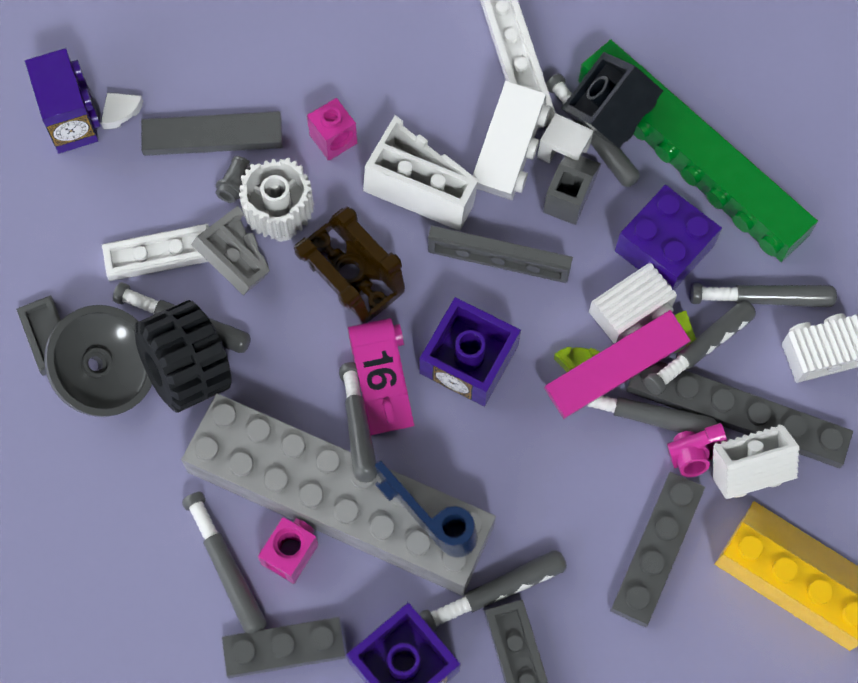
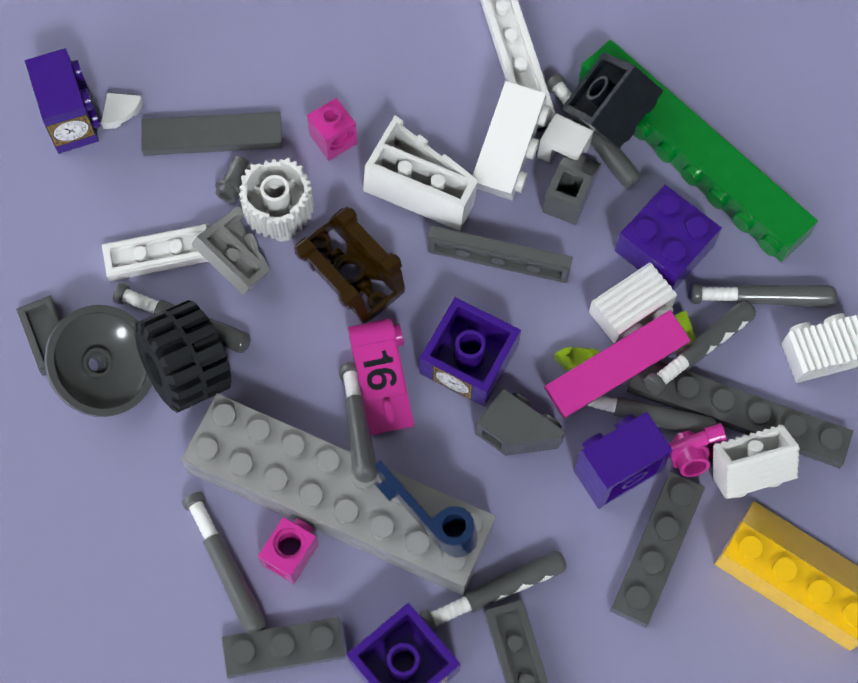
(517, 428): none -> dark grey slope
(622, 458): none -> dark purple brick

